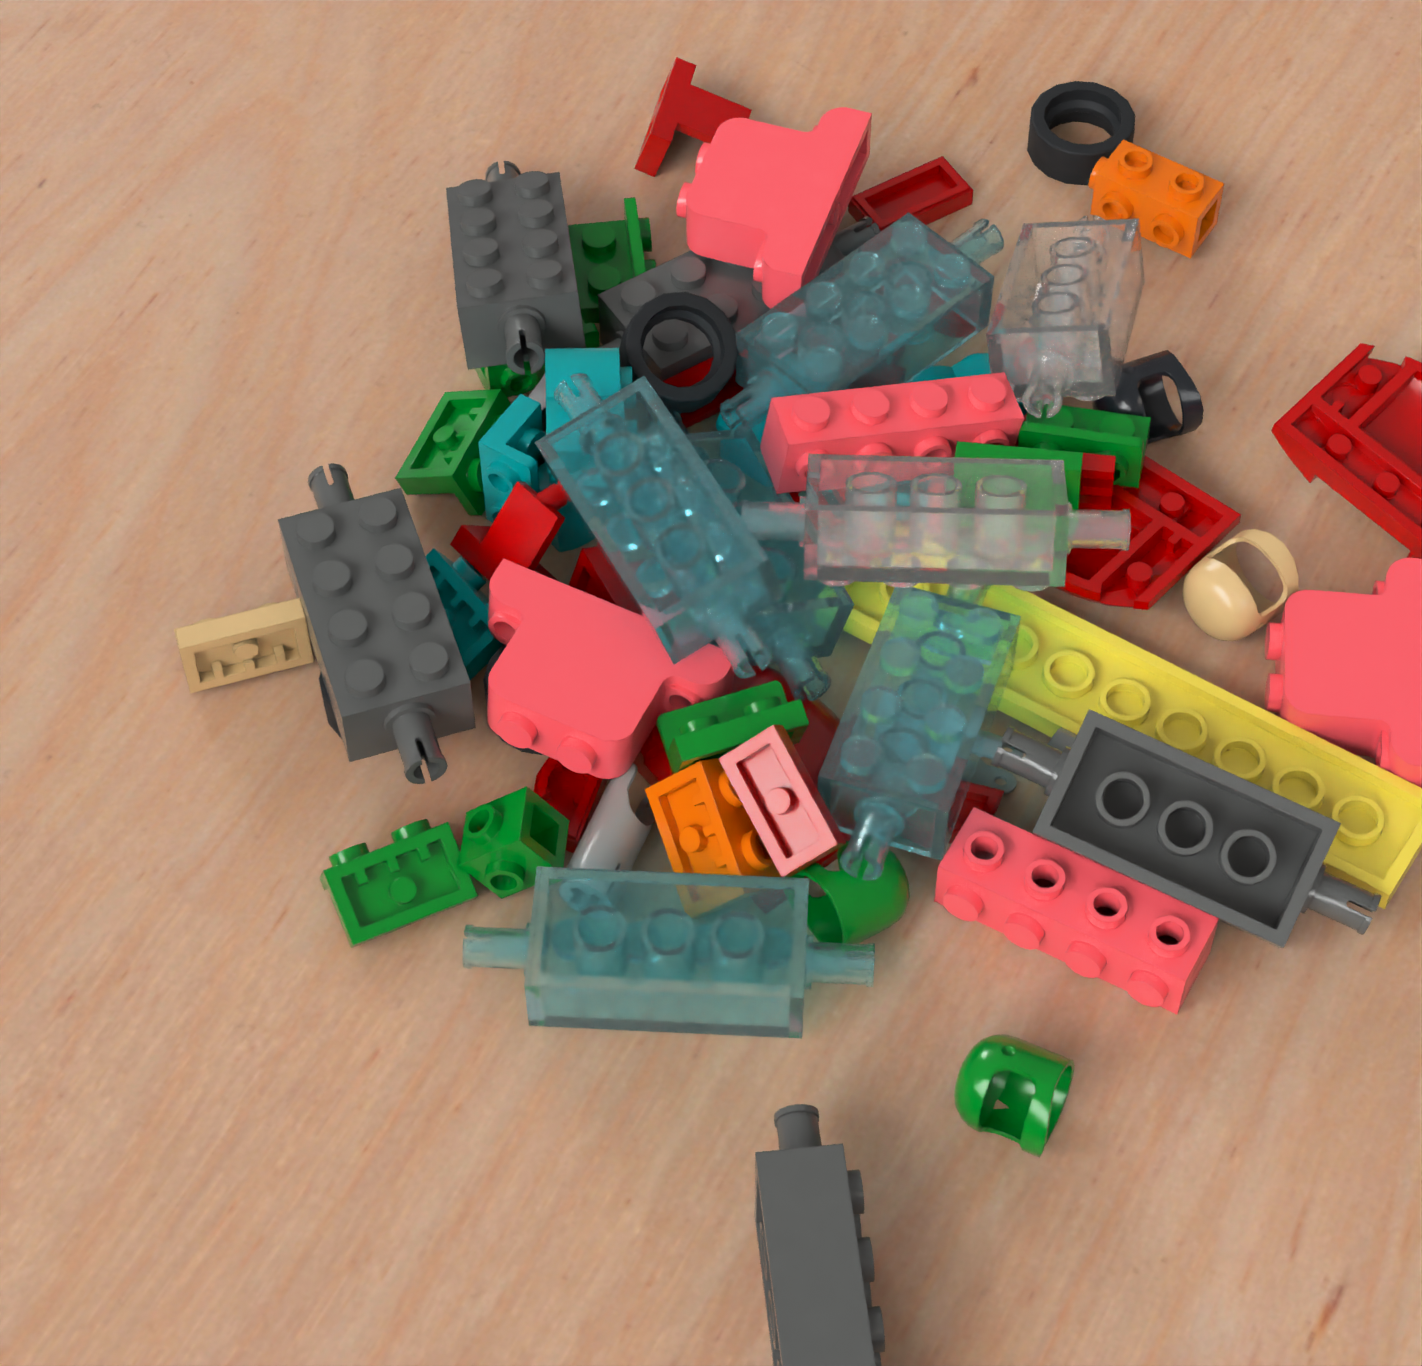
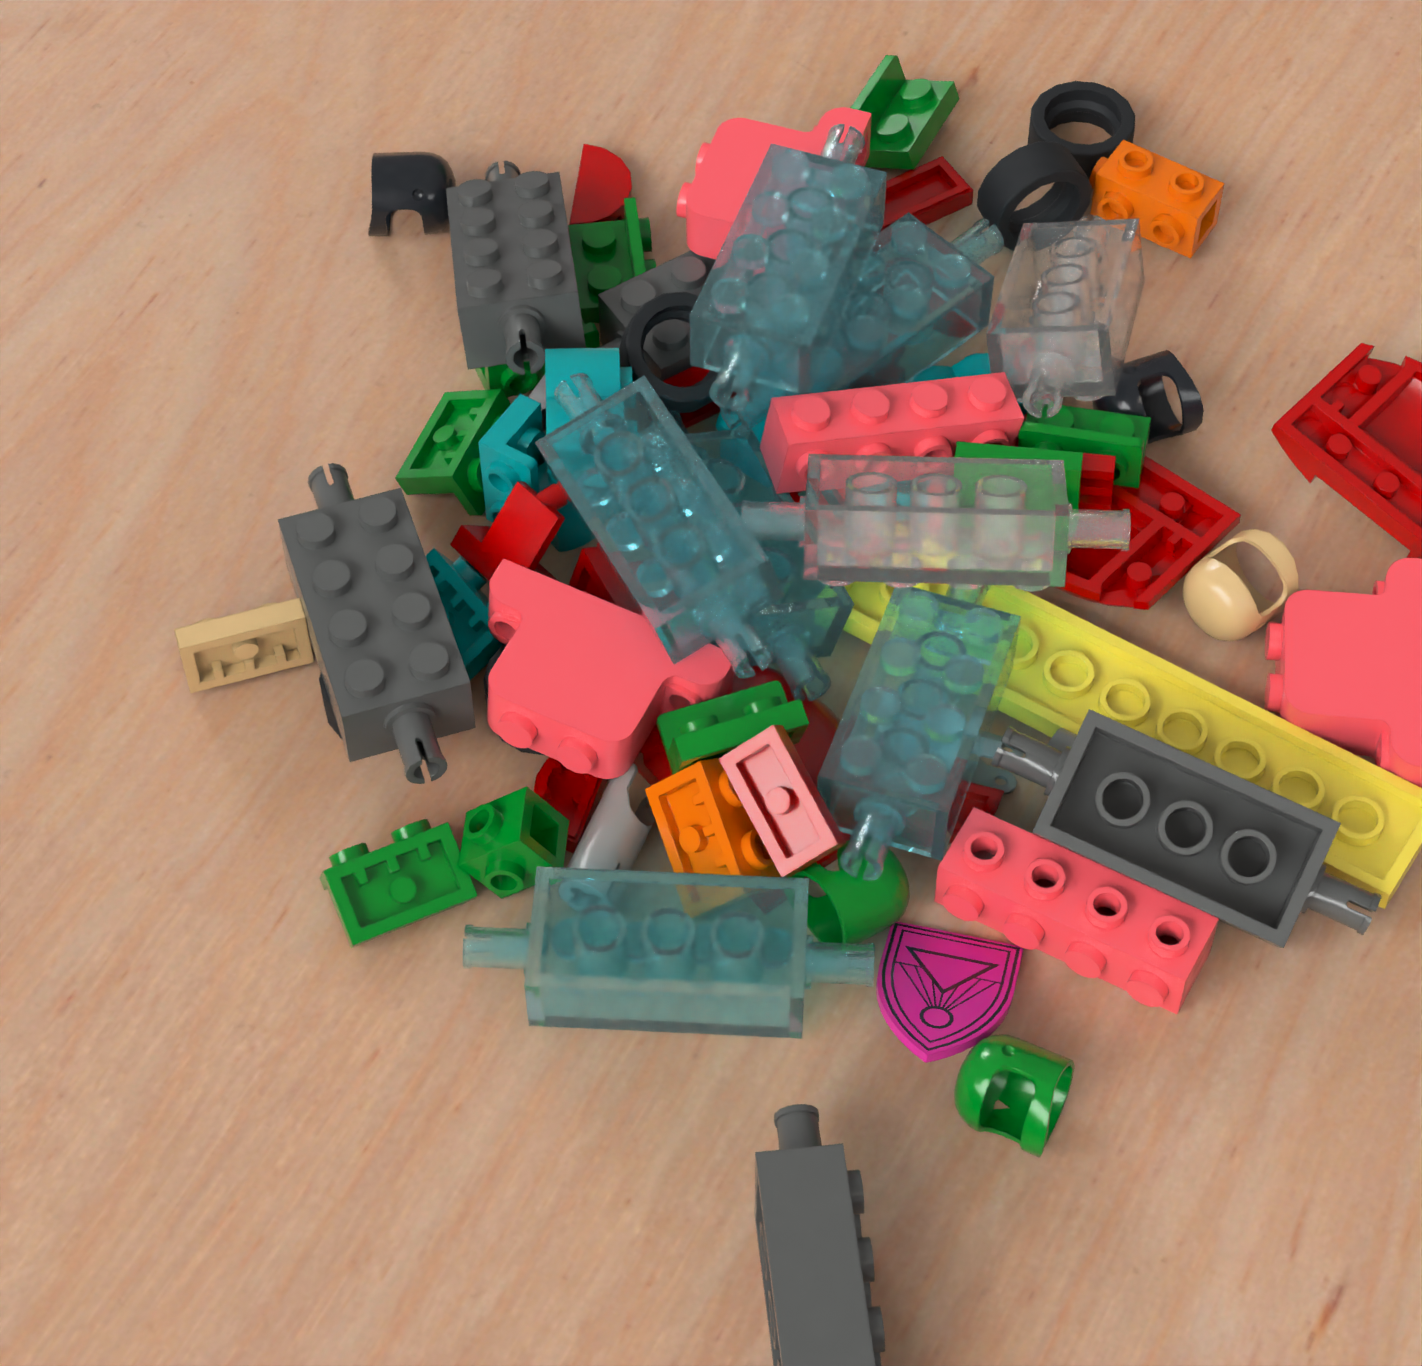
(410, 183): none -> black helmet
(600, 187): none -> red tile
(685, 110): red piece -> none
(788, 269): none -> clear light blue brick
(903, 114): none -> green bracket
(944, 988): none -> dark pink shield
(1022, 174): none -> black tyre

